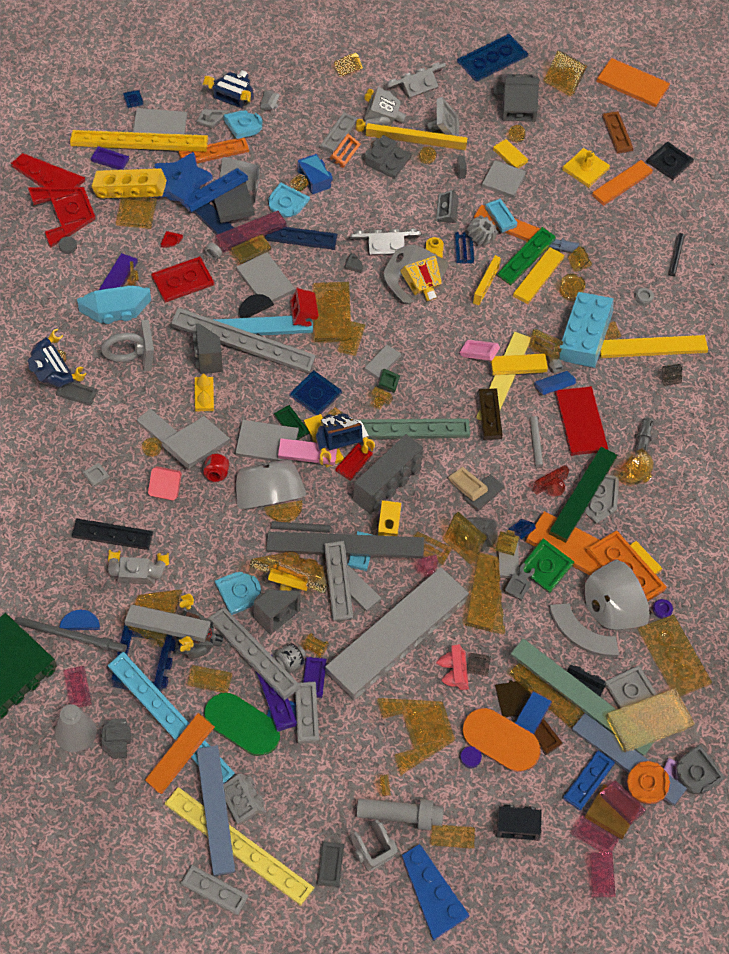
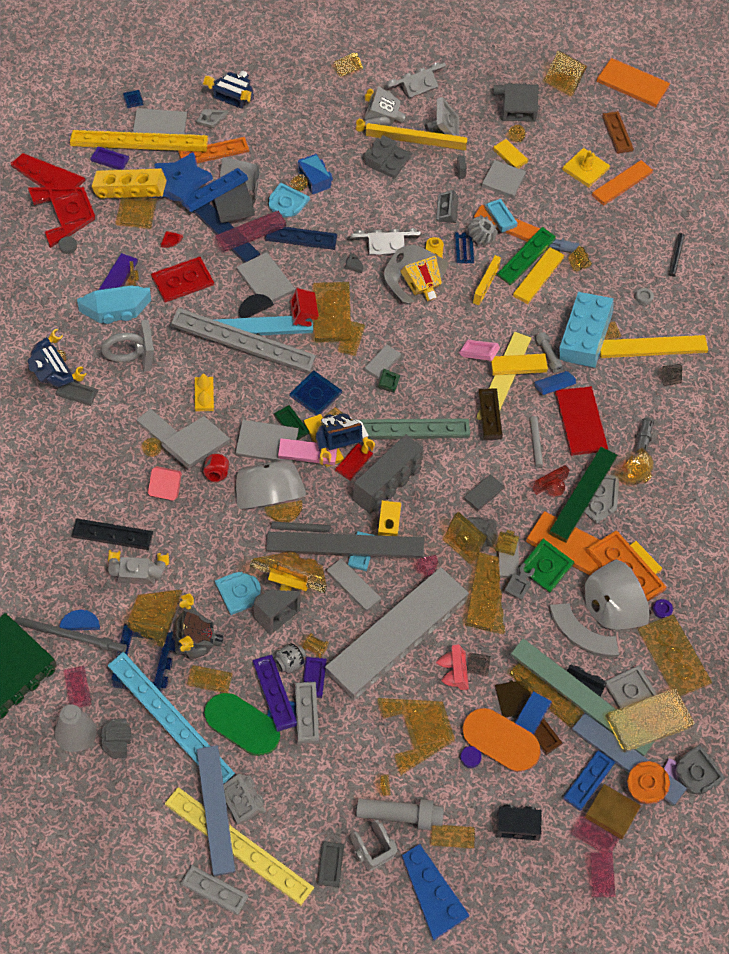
(96, 475): light grey tile -> none
(167, 623): light grey tile -> none
(179, 753): orange tile -> none
(207, 350): dark grey slope -> none
(213, 251): light grey tile -> none
(243, 123): medium azure tile -> none
(251, 249): clear yellow tile -> none
(254, 653): light grey tile -> none
(269, 100): light grey piece -> none
(339, 159): orange tile -> none
(339, 581): light grey tile -> none
(342, 127): light grey tile -> none
(380, 397): clear yellow tile -> none
(427, 155): clear yellow tile -> none
(448, 549): clear yellow tile -> none
(468, 484): tan tile -> none
(492, 57): clear blue tile -> none
(519, 79): dark grey tile -> none
(522, 528): clear blue tile -> none
(556, 347): clear yellow tile -> none
(571, 285): clear yellow wheel -> none
(623, 802): clear pink tile -> none
(670, 160): black tile -> none

